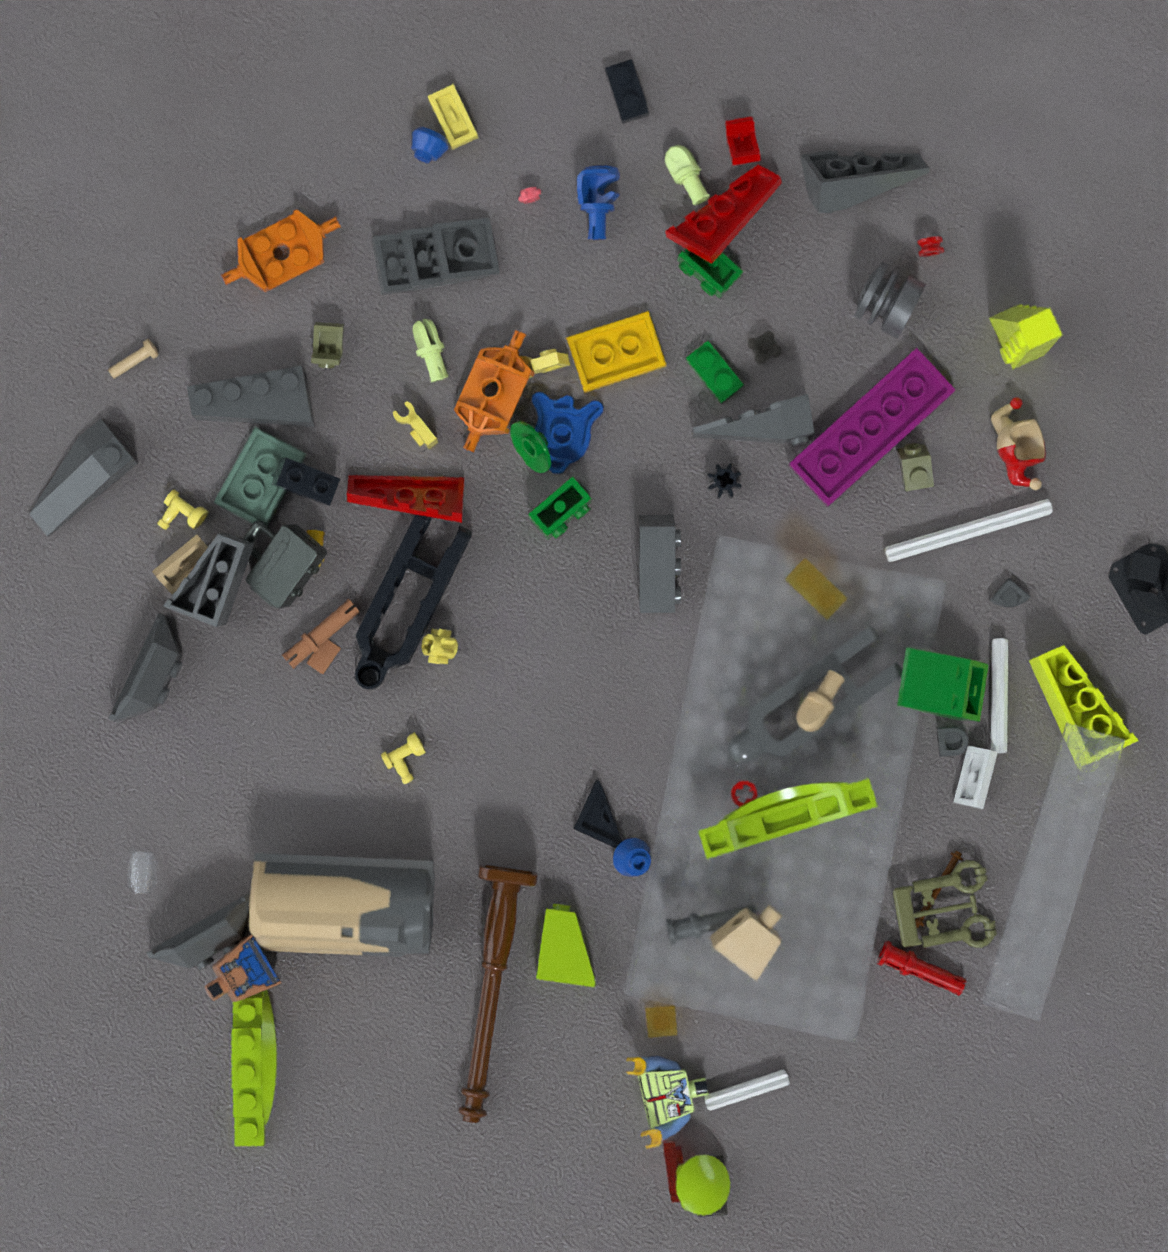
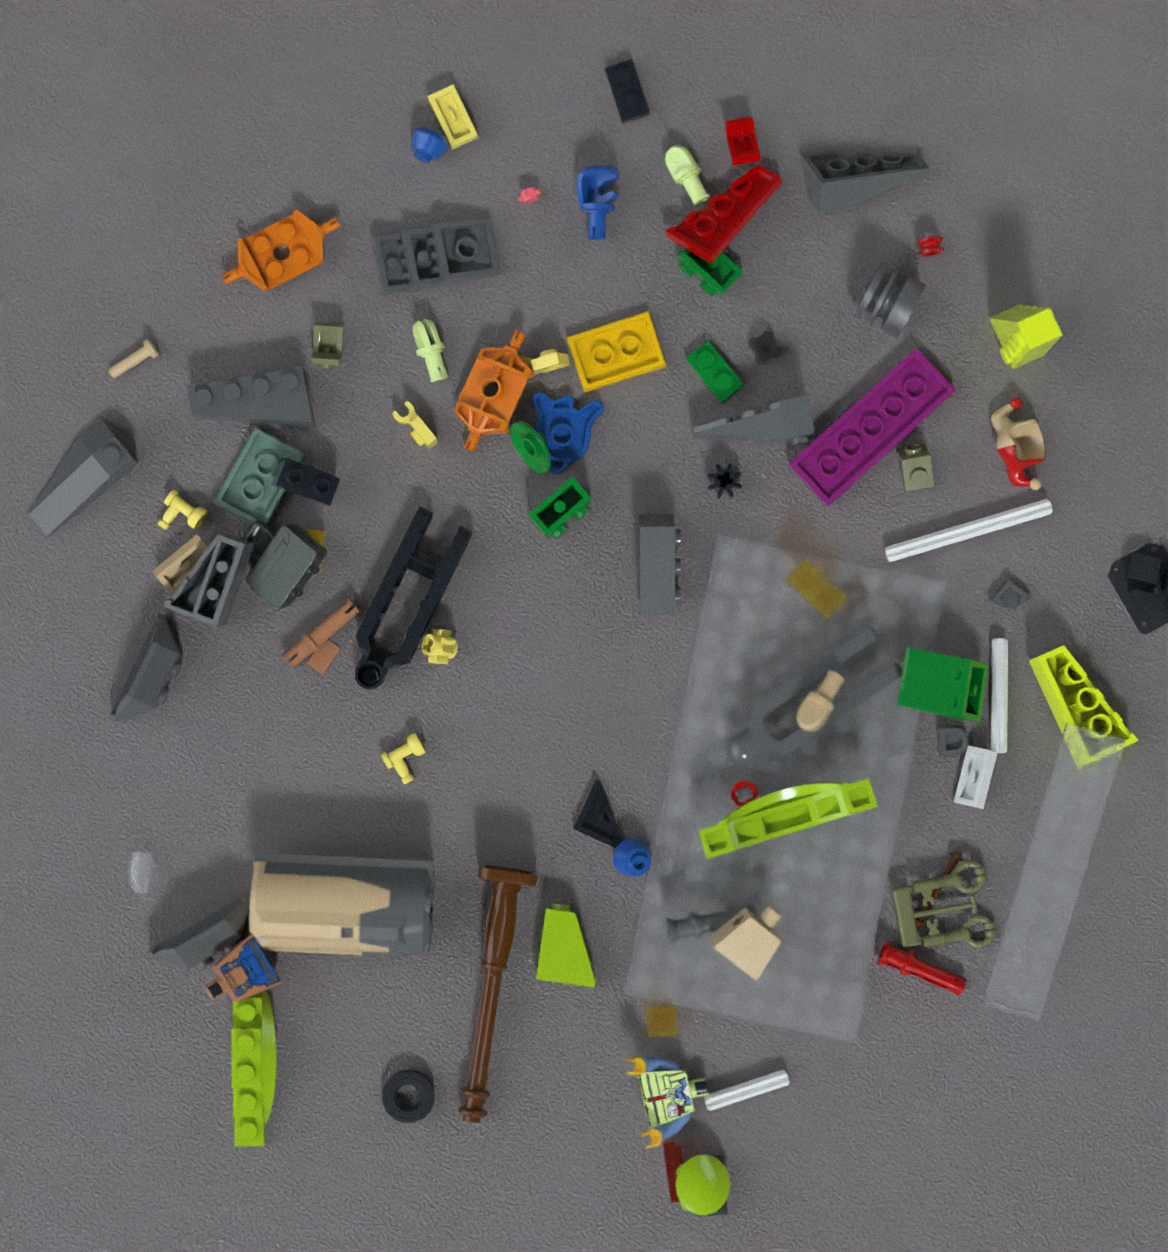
(391, 1103): none -> black tyre
(410, 494): red wing -> none

